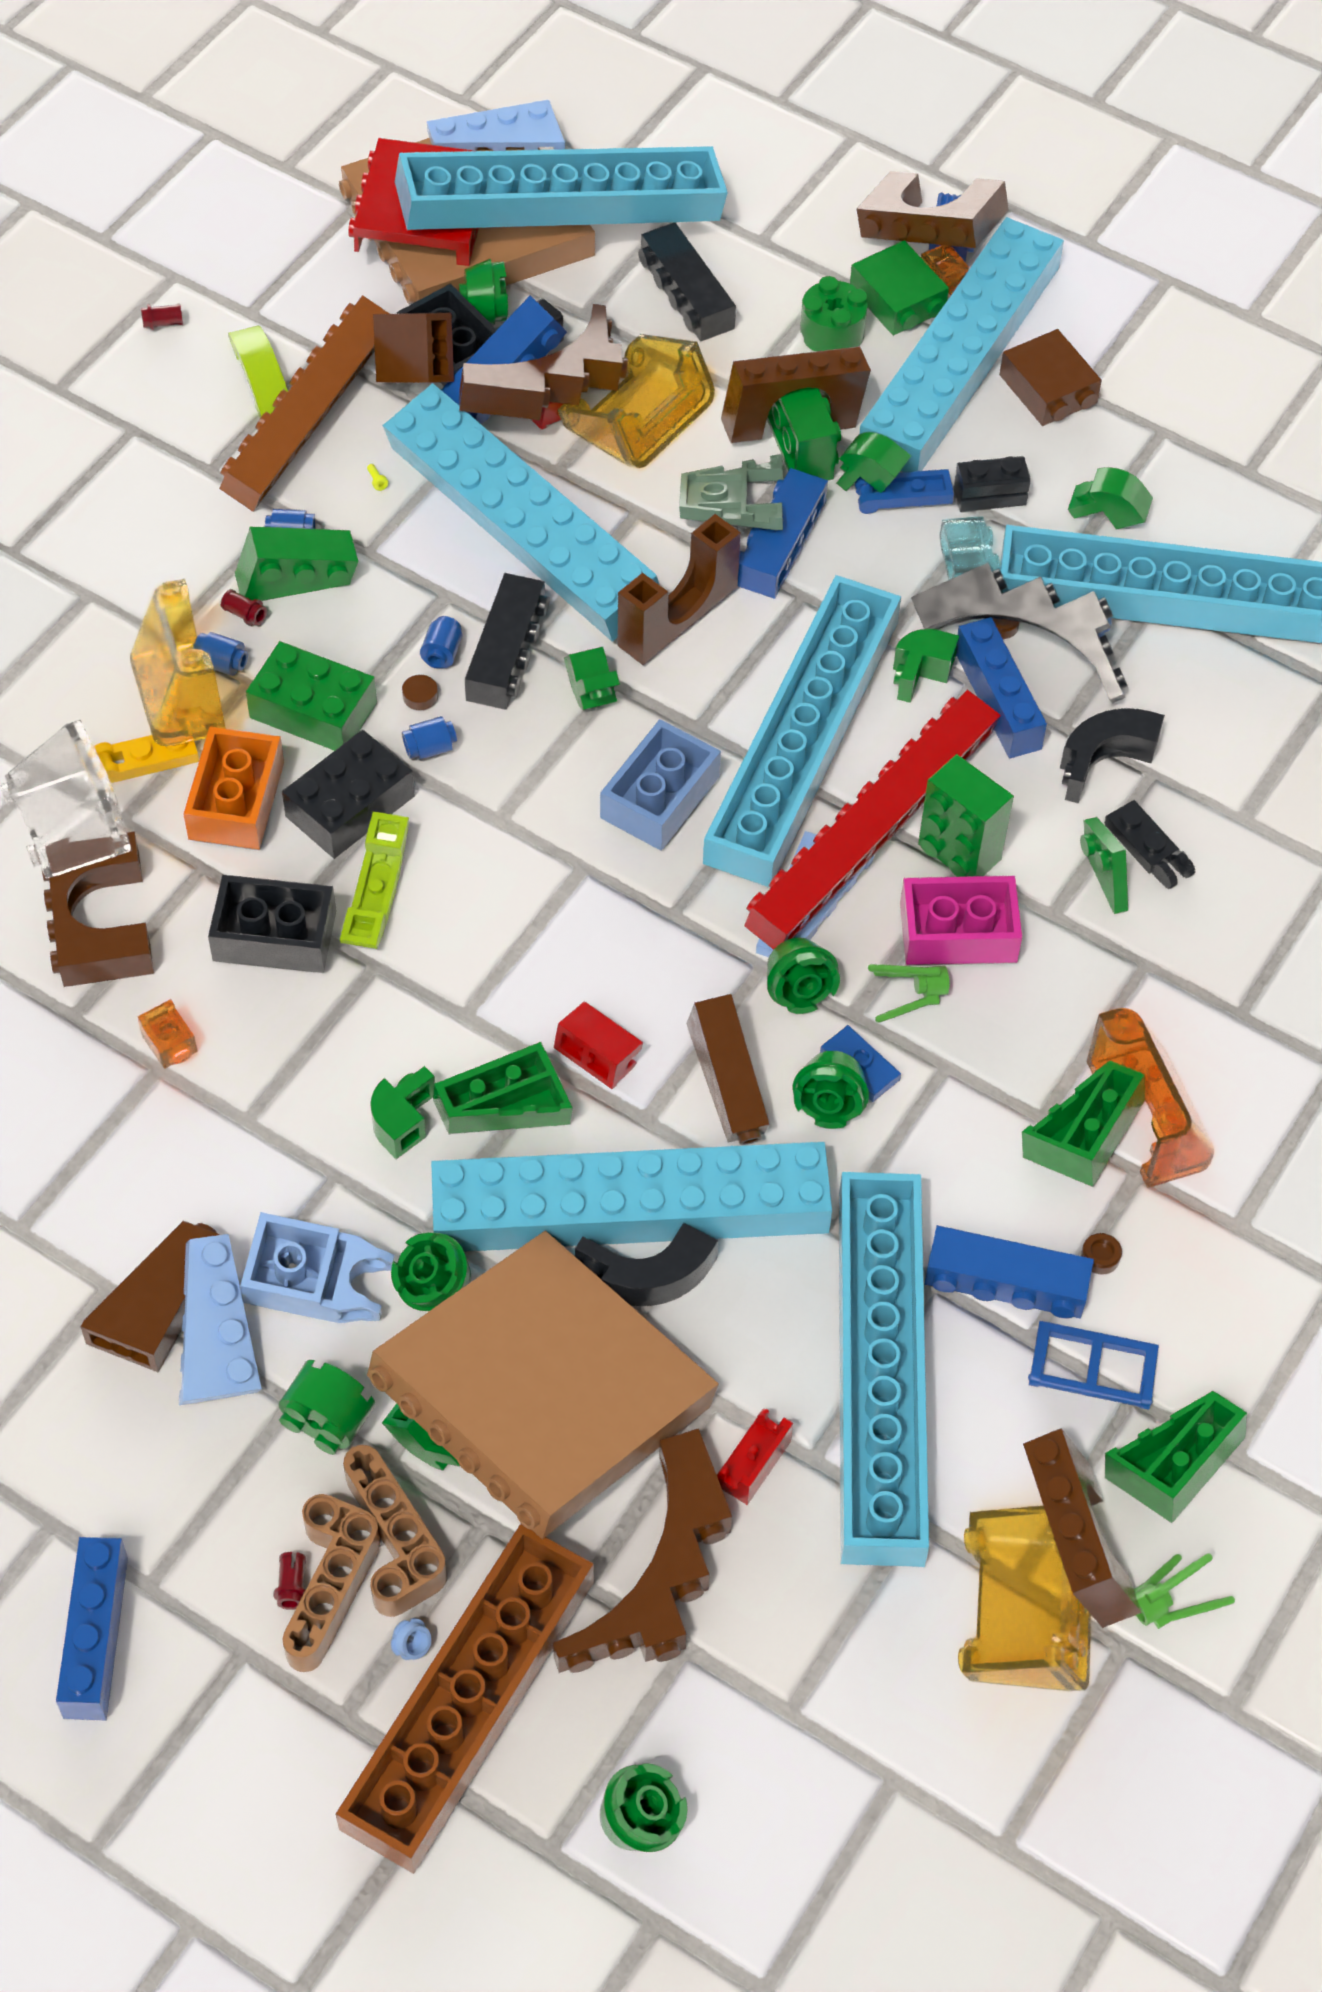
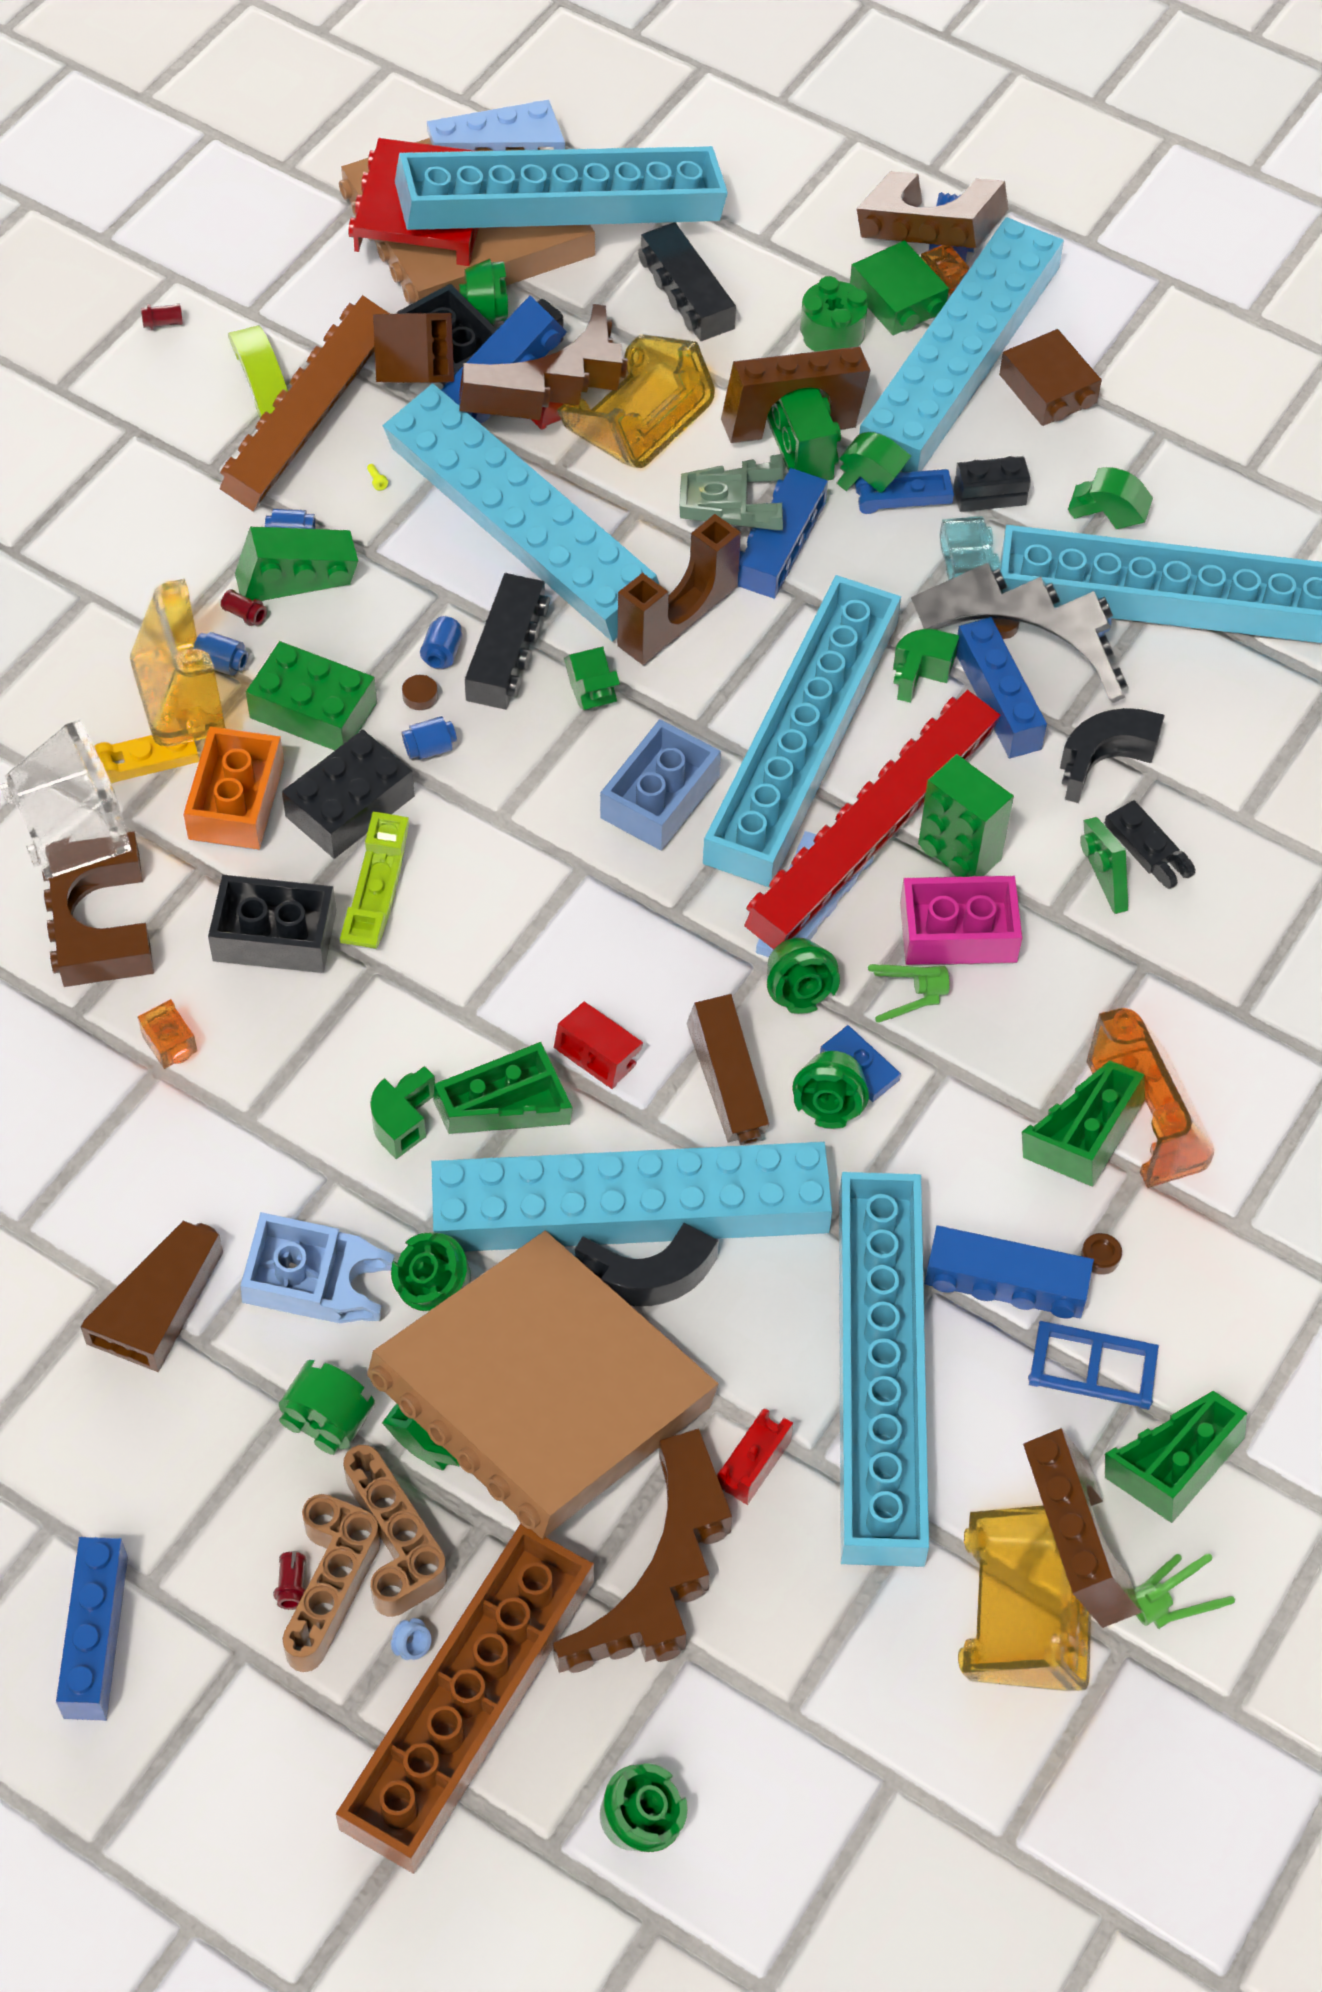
(217, 1340): light blue wing -> none

